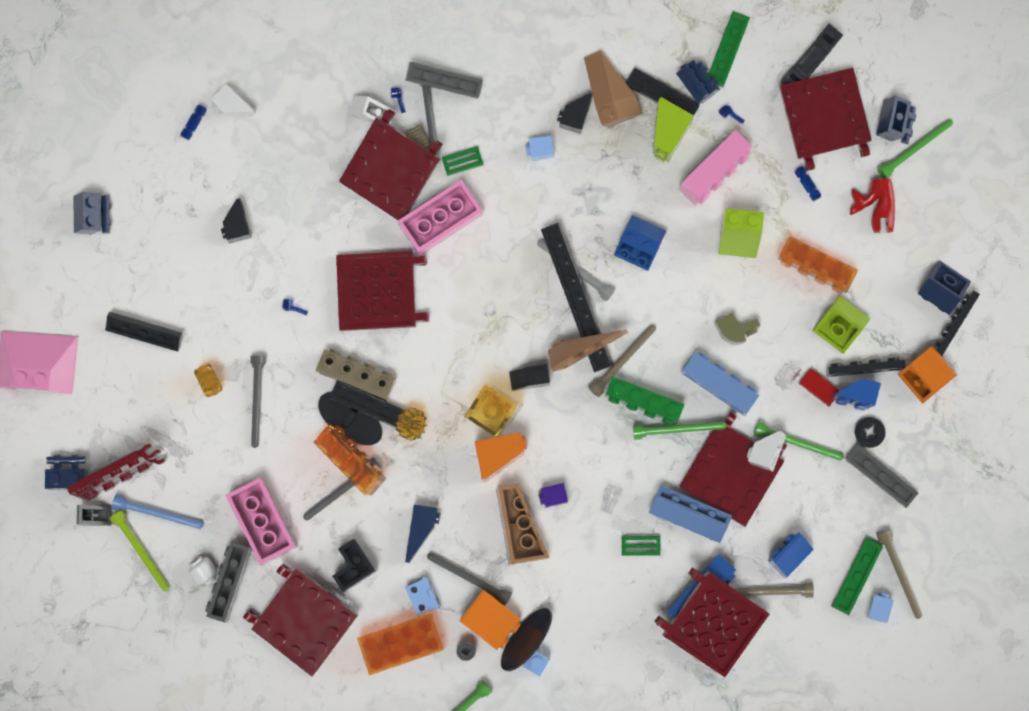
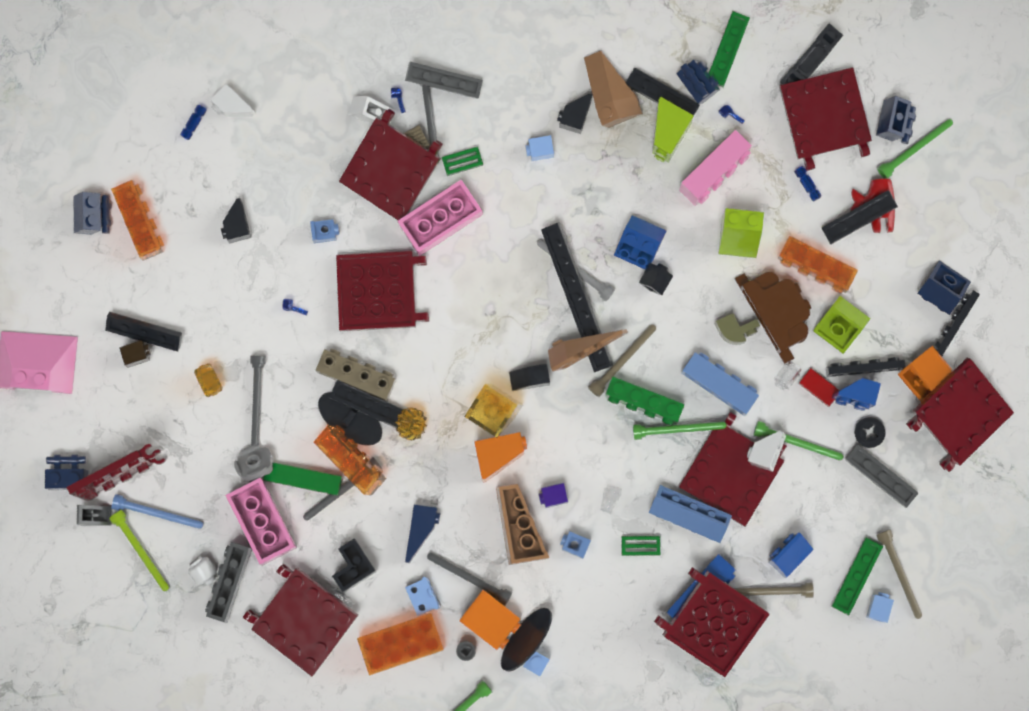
(135, 353): none -> dark brown brick
(137, 220): none -> clear orange brick
(262, 466): none -> light grey plate
(304, 479): none -> green tile
(320, 237): none -> medium blue brick
(583, 544): none -> medium blue brick
(656, 278): none -> black brick
(778, 309): none -> reddish brown brick
(859, 217): none -> black plate
(961, 413): none -> dark red plate

